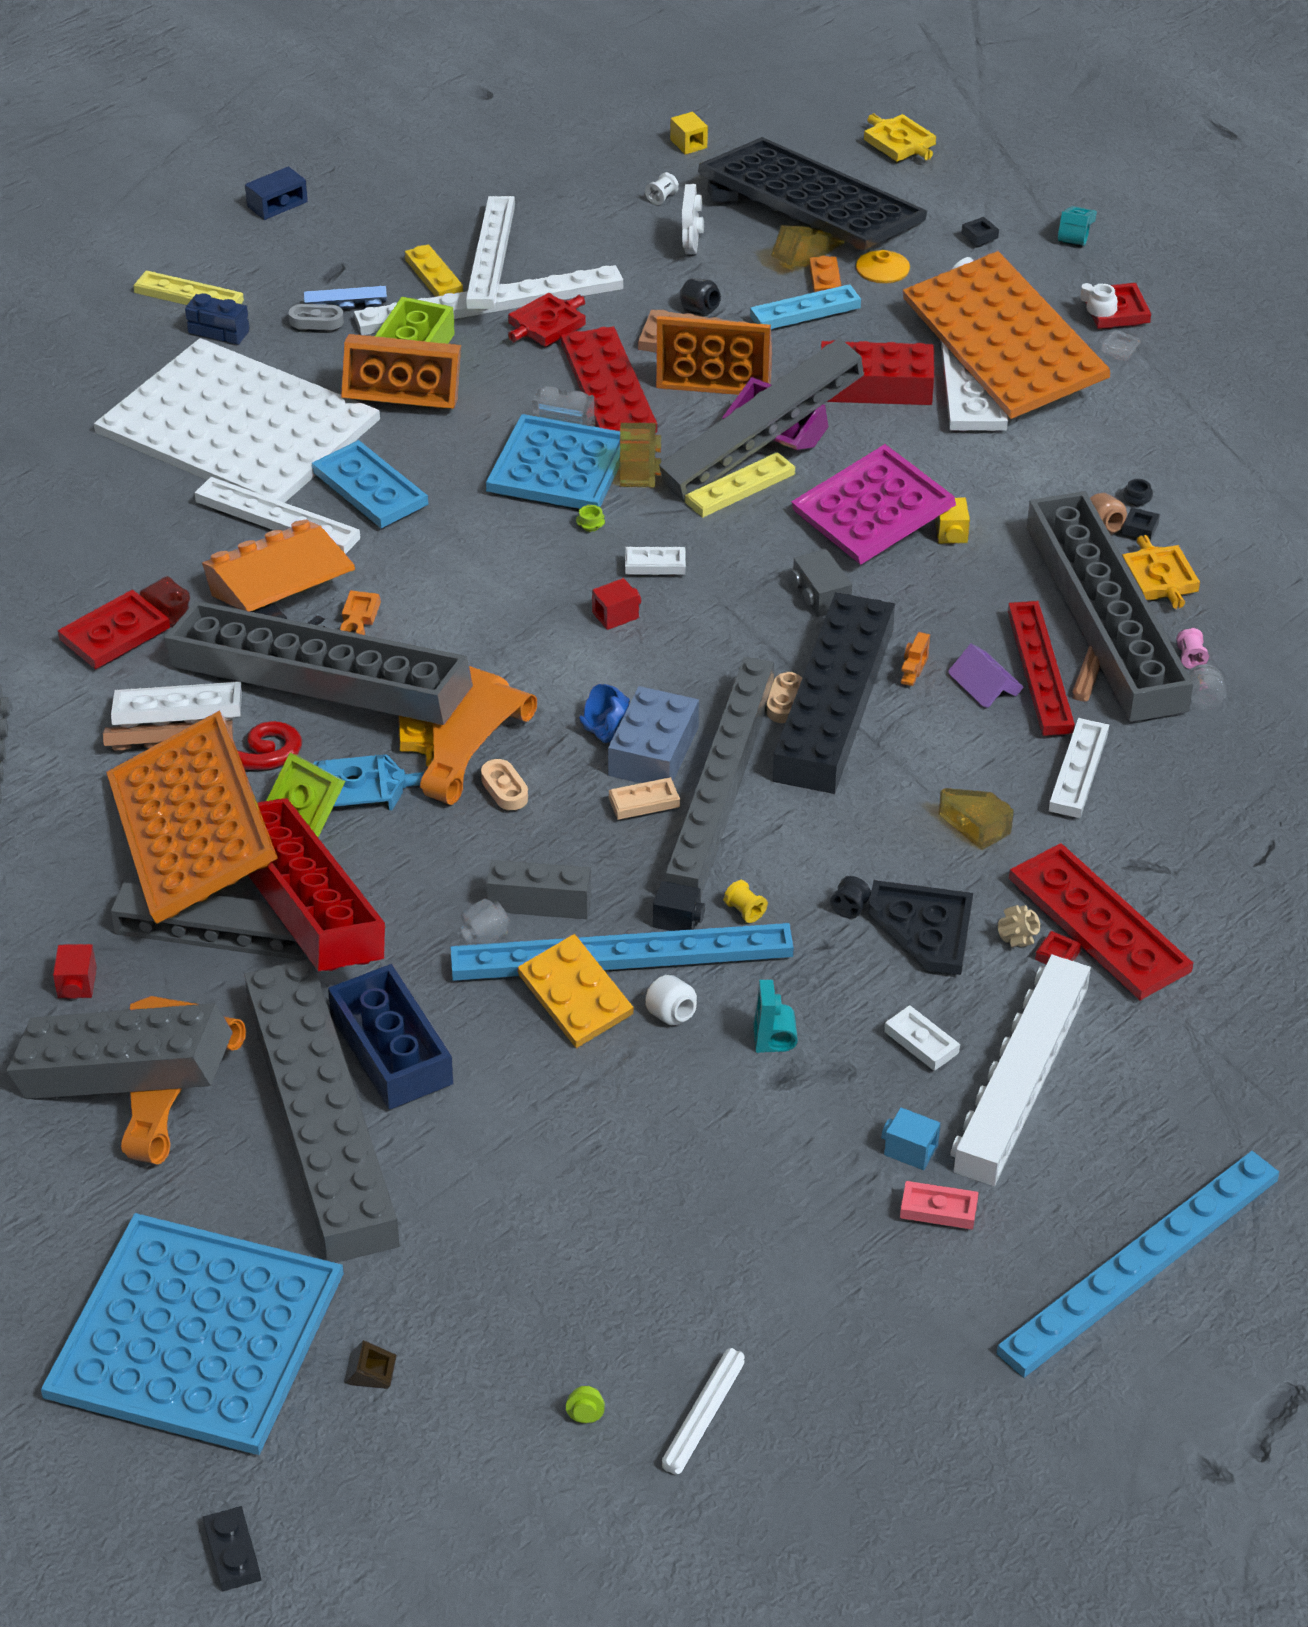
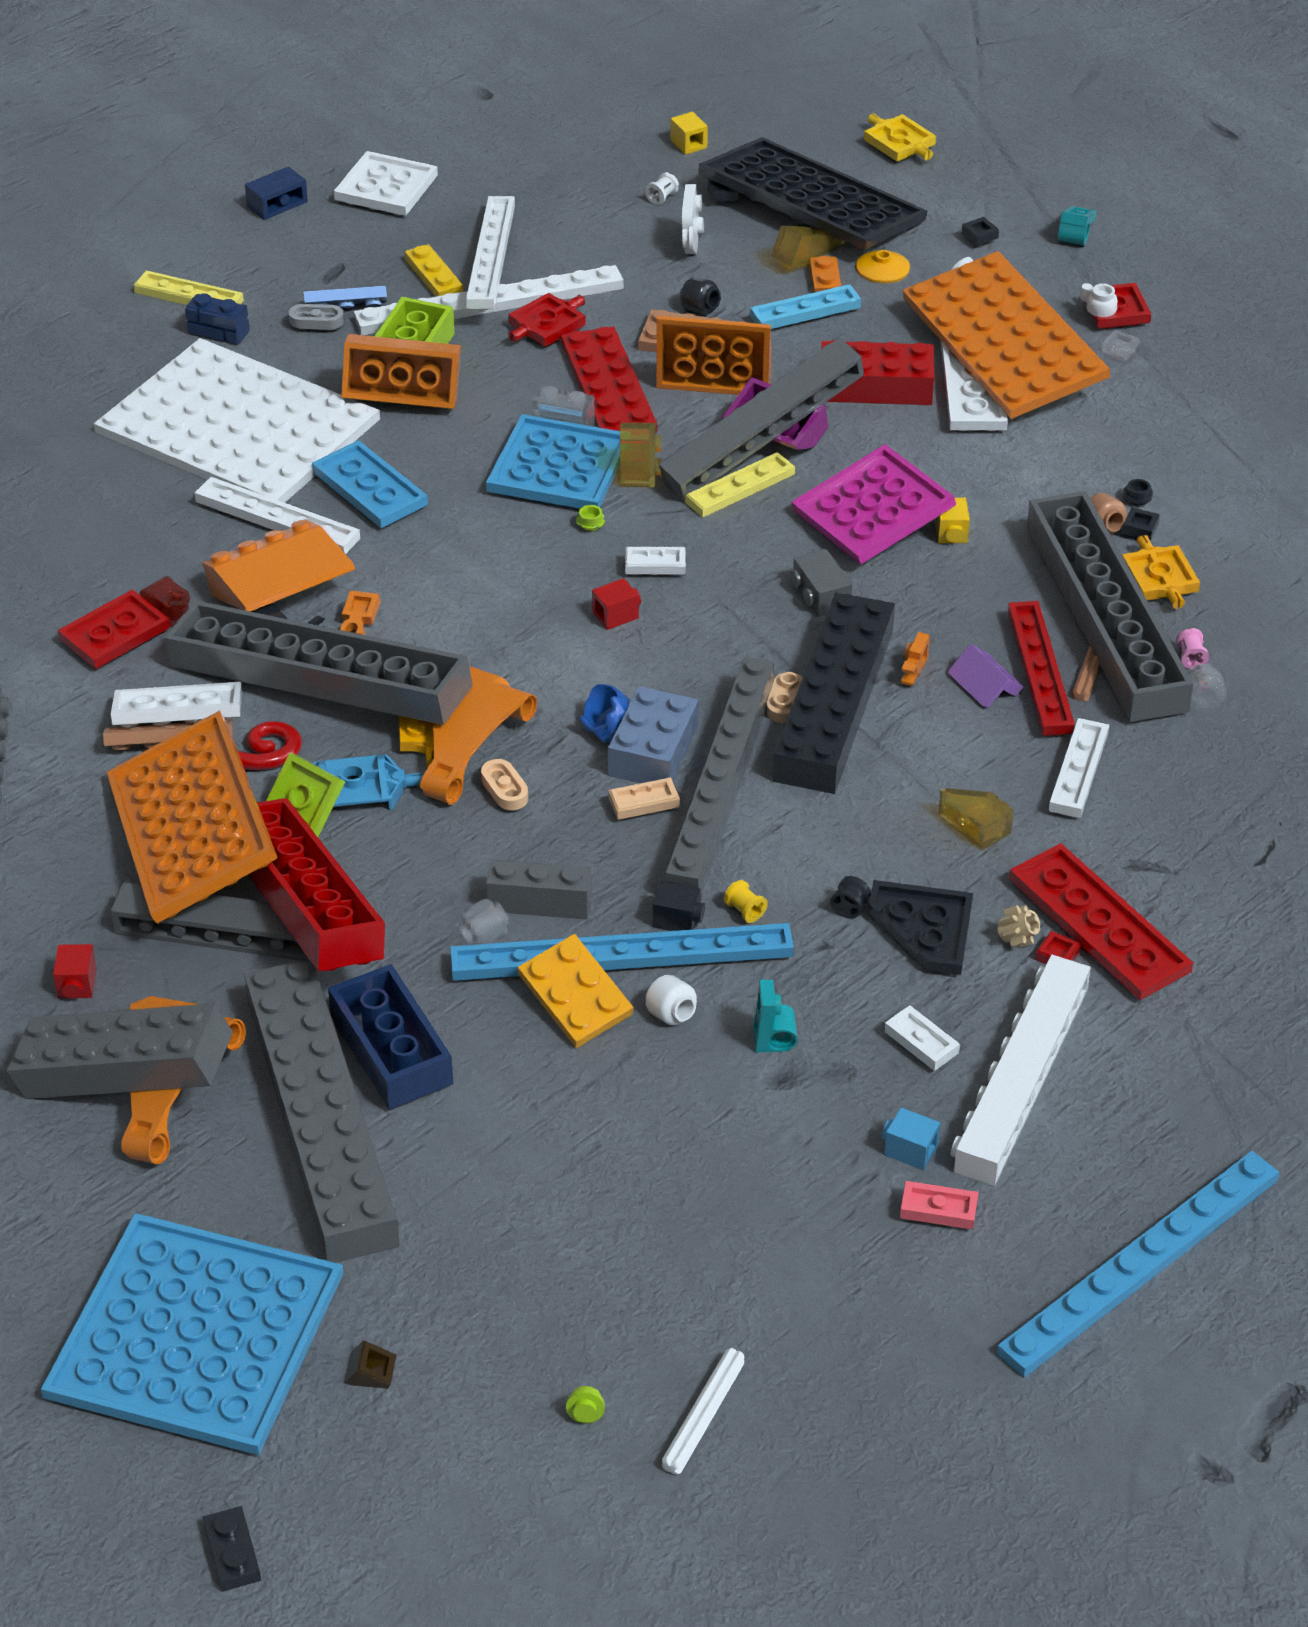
(385, 183): none -> white plate

